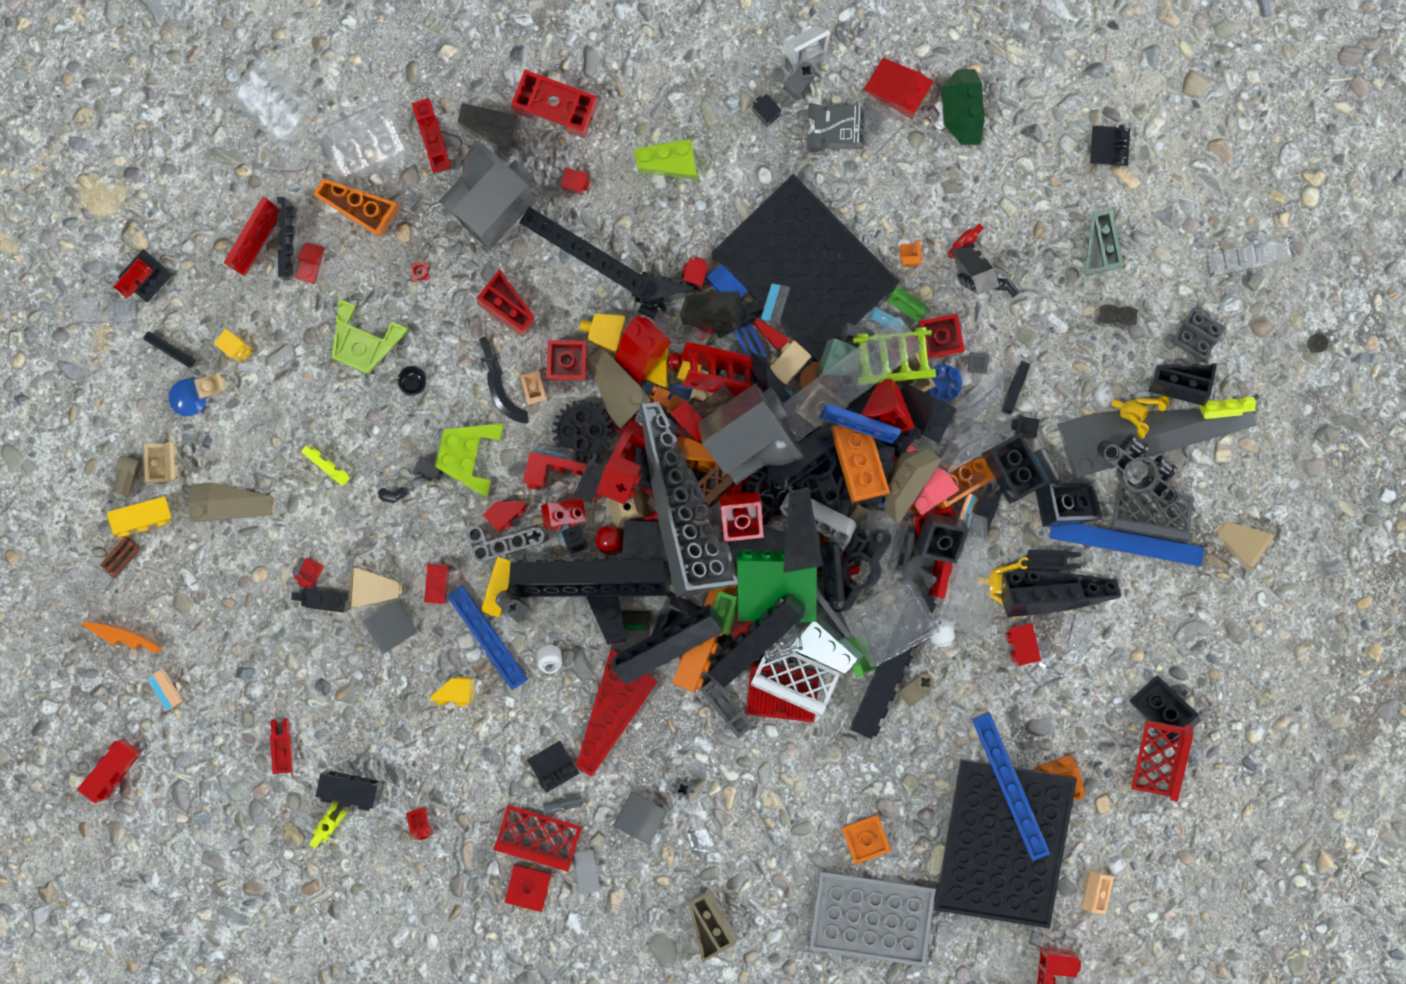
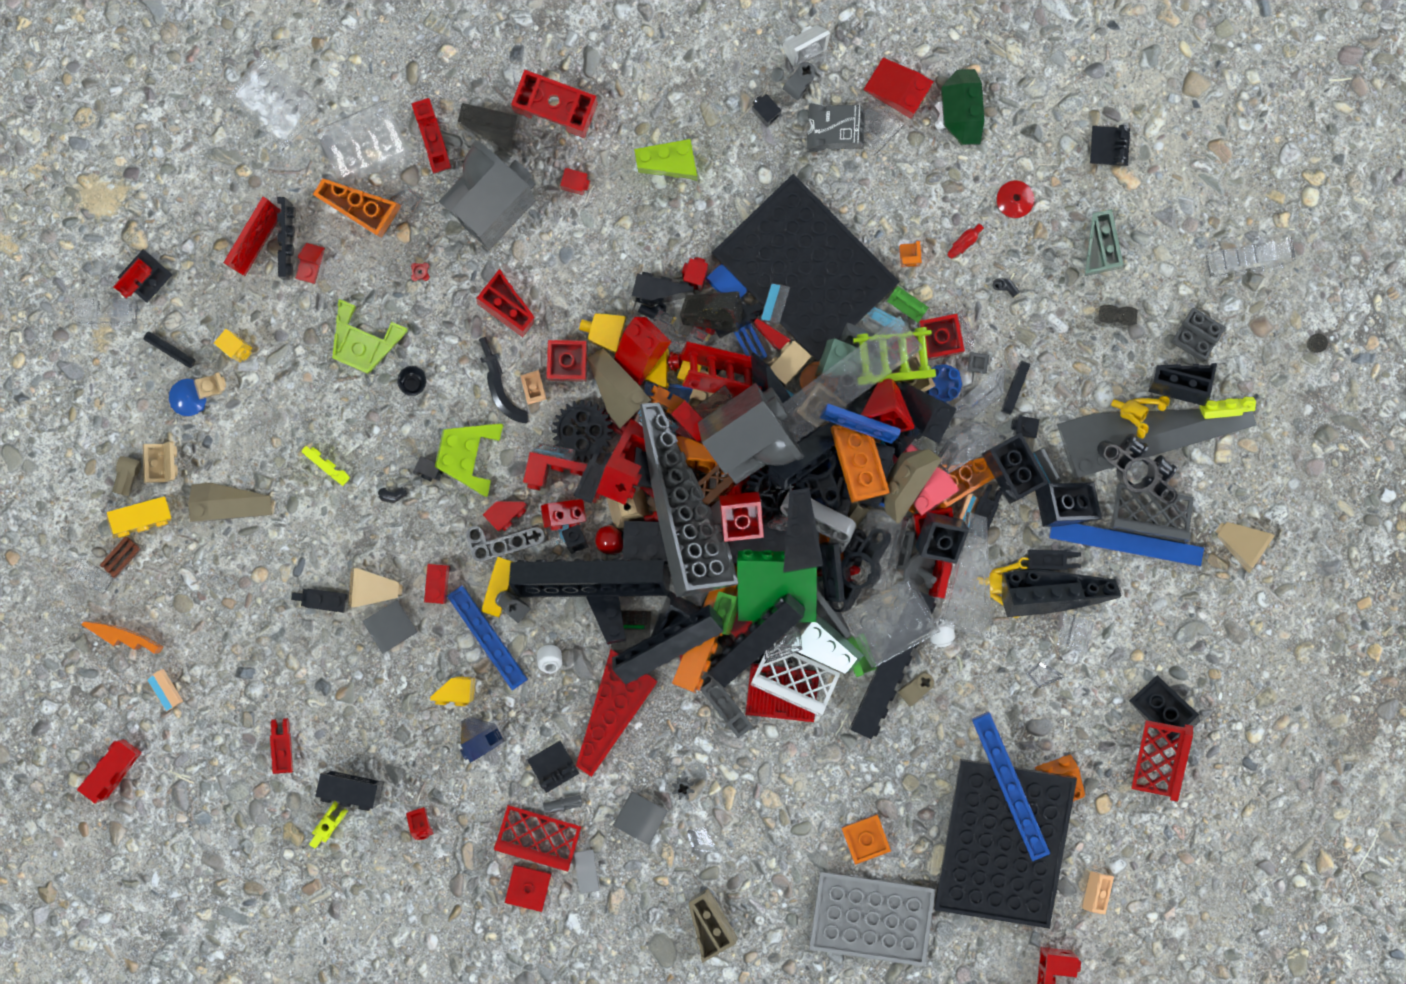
(309, 573): red bracket -> none
(478, 738): none -> dark blue wedge
(588, 254): black brick -> none
(973, 271): black wedge -> none
(1008, 205): none -> red dish
(1023, 644): red brick -> none

